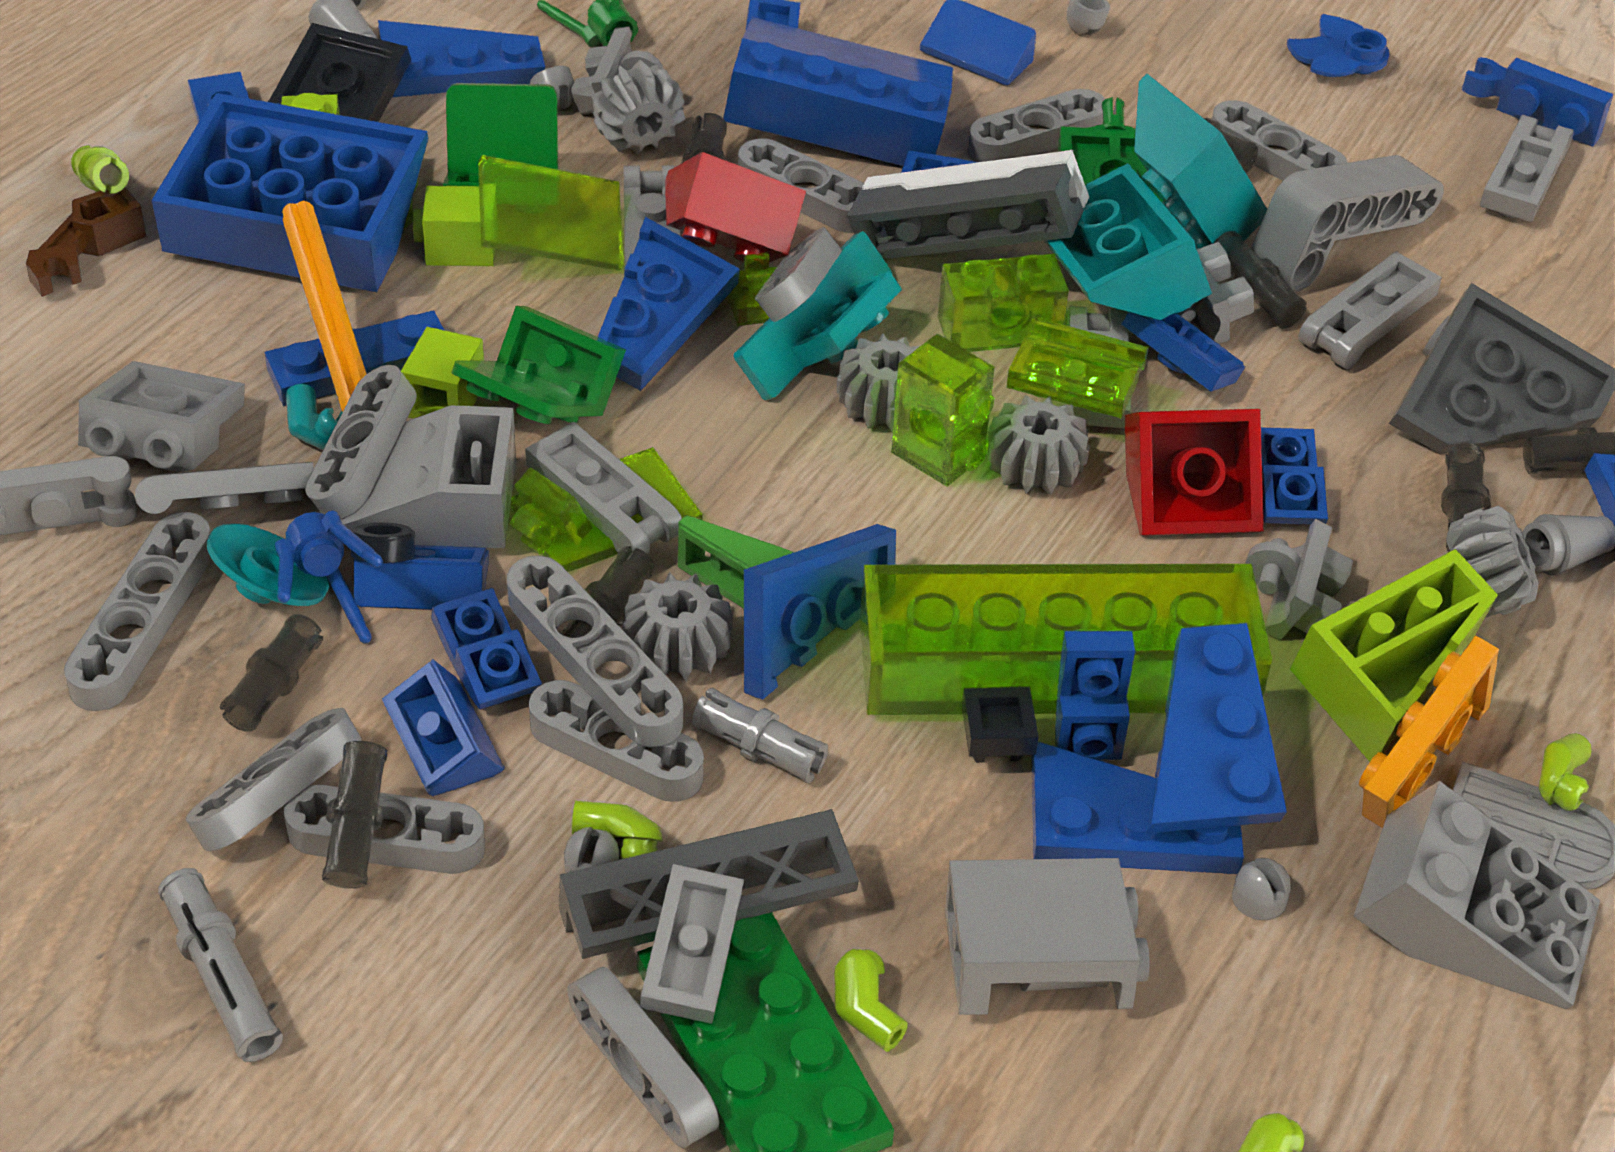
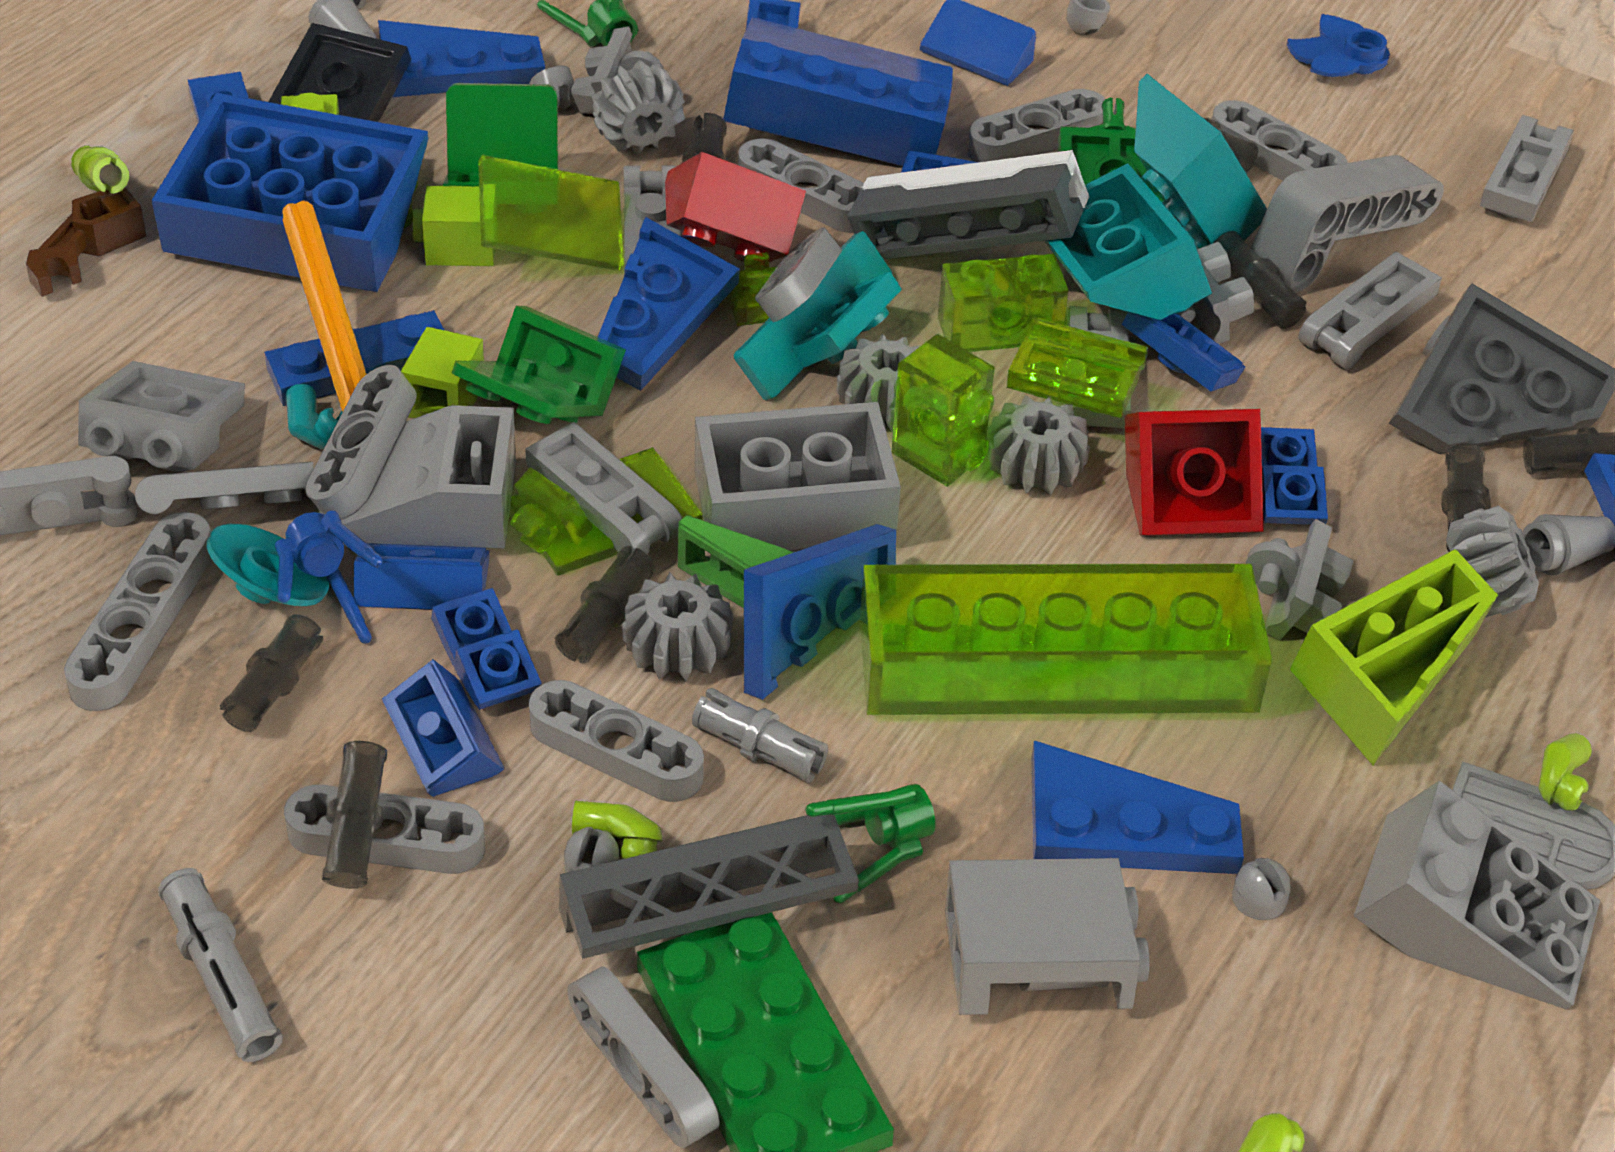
(272, 780): light grey beam -> none
(390, 540): black tile -> none
(586, 653): light grey beam -> none
(691, 944): light grey plate -> none
(797, 473): none -> light grey brick
(858, 995): lime arm -> none
(891, 818): none -> green plant
(999, 722): black tile -> none
(1093, 693): blue slope -> none
(1216, 738): blue wing -> none
(1462, 691): light orange wing -> none
(1543, 96): blue plate -> none

